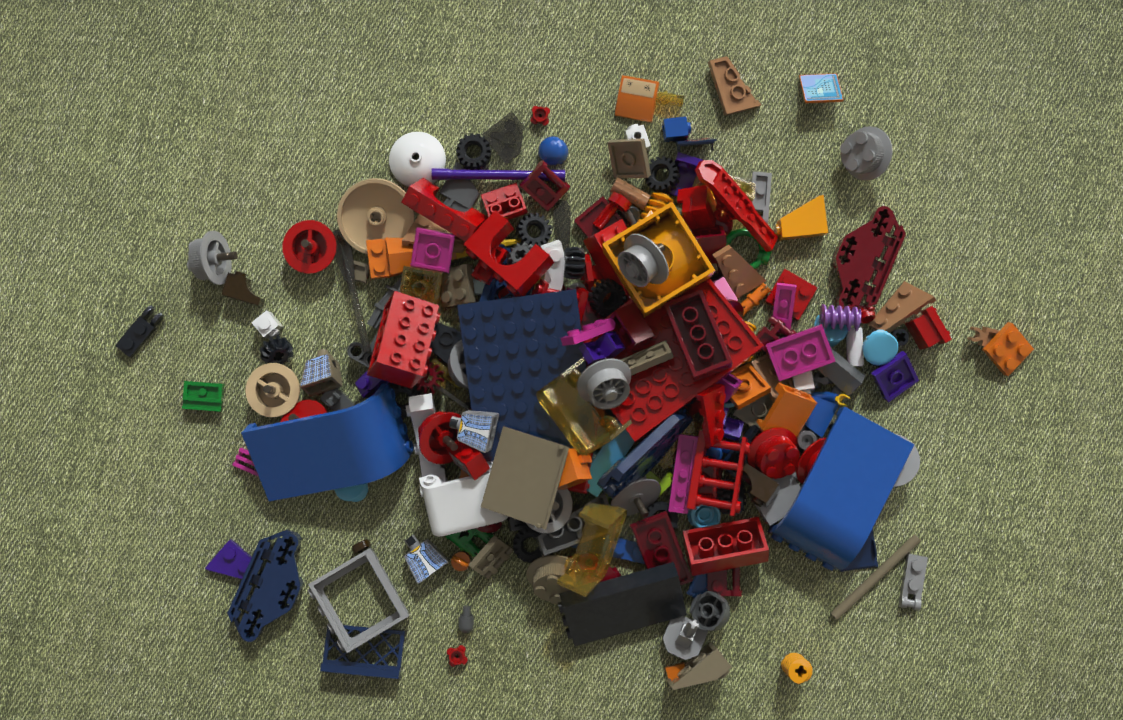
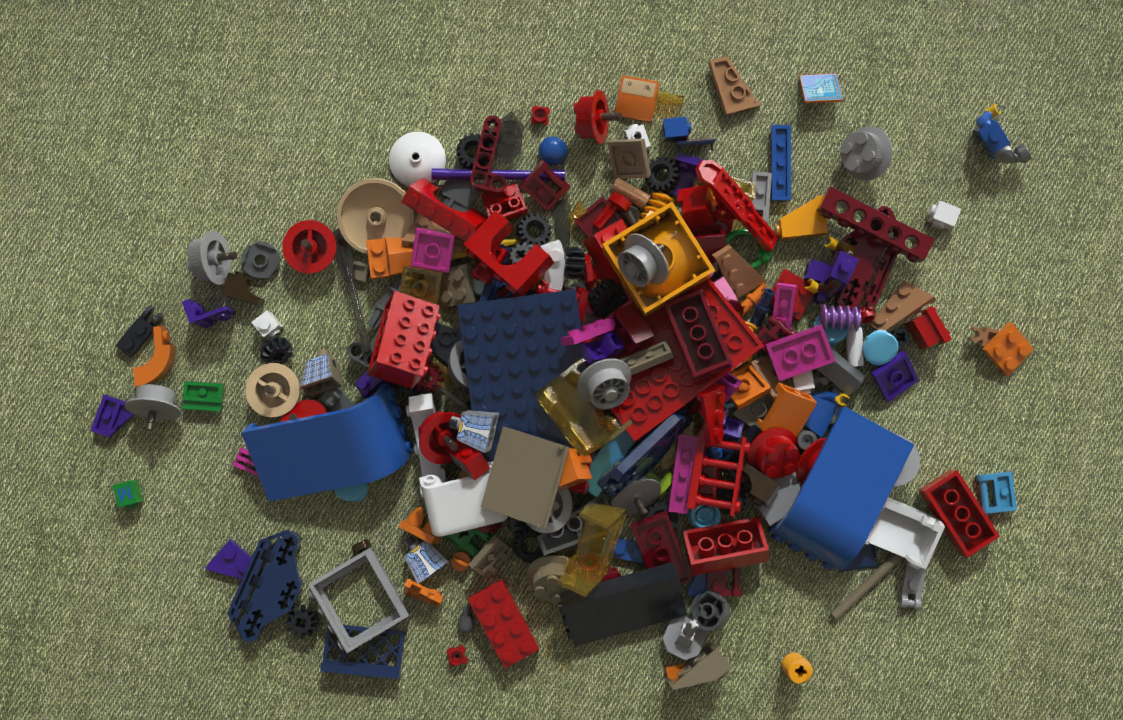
(110, 416): none -> dark purple wing
(128, 494): none -> green brick
(154, 403): none -> light grey piece
(160, 362): none -> orange arch
(197, 314): none -> dark purple bracket
(271, 265): none -> dark grey tile
(303, 629): none -> black gear
(414, 526): none -> orange tile
(422, 593): none -> orange wing
(488, 154): none -> dark red beam
(503, 622): none -> red brick
(580, 209): none -> clear yellow tile
(594, 117): none -> red piece
(762, 307): none -> dark blue pin
(781, 163): none -> blue plate
(816, 270): none -> dark purple brick
(839, 269): none -> torso
(906, 532): none -> white windscreen
(920, 242): none -> dark red brick
(943, 215): none -> white brick
(959, 512): none -> red brick
(995, 140): none -> blue torso
(1002, 490): none -> dark azure plate

